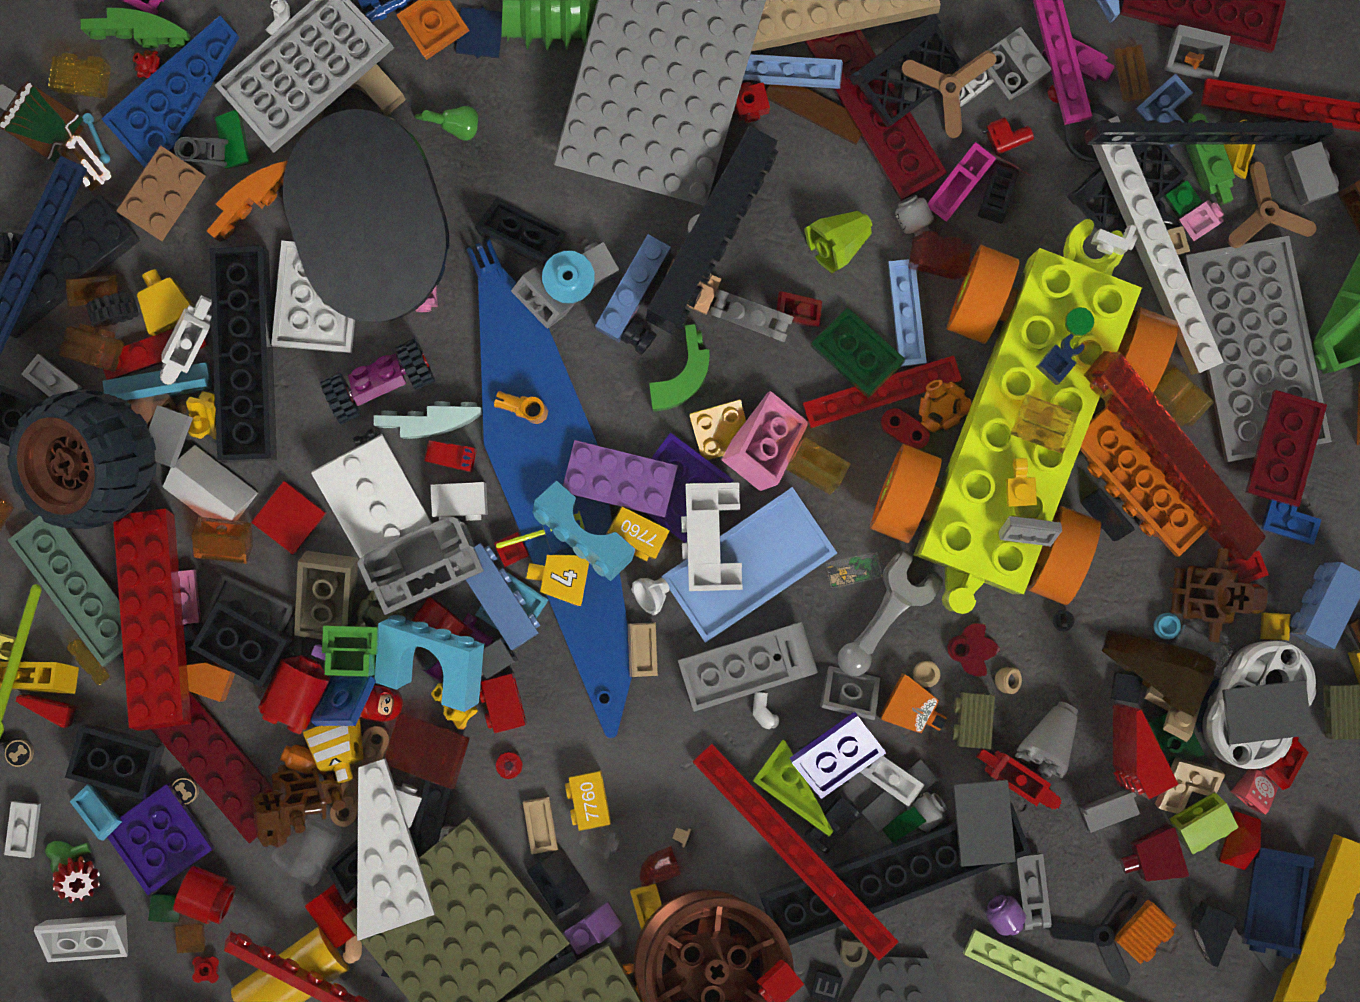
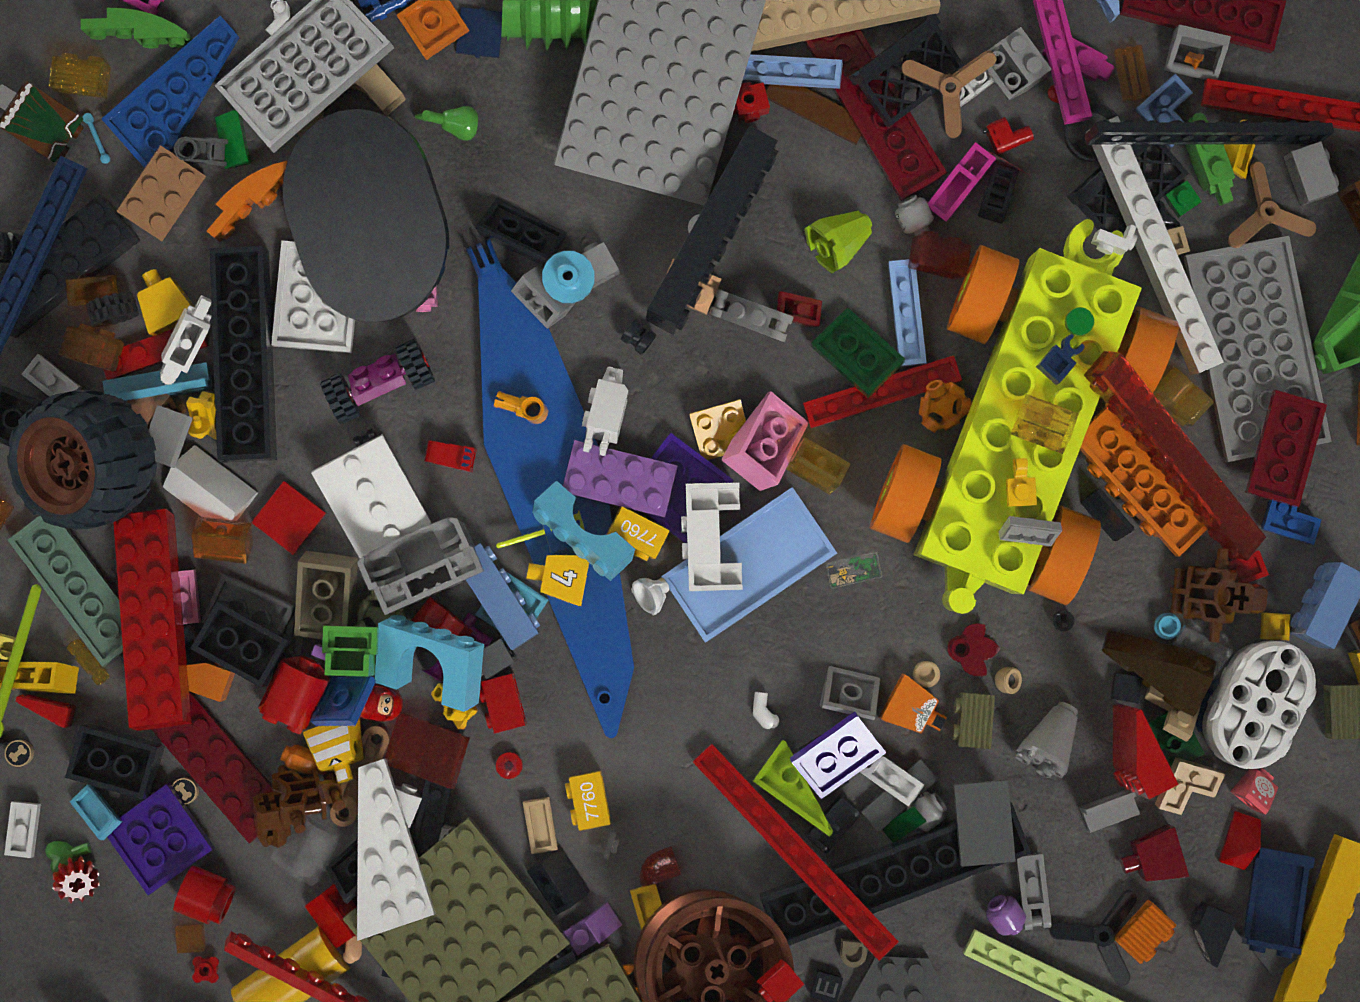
(83, 938): white slope -> none
(99, 180): clear orange tile -> none
(146, 63): red plant -> none
(162, 908): dark green slope -> none
(439, 419): light aqua slope -> none
(459, 500): white brick -> none
(512, 553): red plate -> none
(607, 410): none -> white hinge
(633, 288): medium blue brick -> none
(642, 649): tan tile -> none
(679, 390): bright green arch -> none
(682, 836): tan piece -> none
(747, 666): light grey hinge -> none
(856, 657): light grey piece -> none
(904, 430): red plate -> none
(1020, 779): red hinge -> none
(1202, 219): bright pink bracket -> none
(1204, 823): lime brick -> none
(1267, 712): dark grey tile -> none
(1286, 768): red hinge -> none

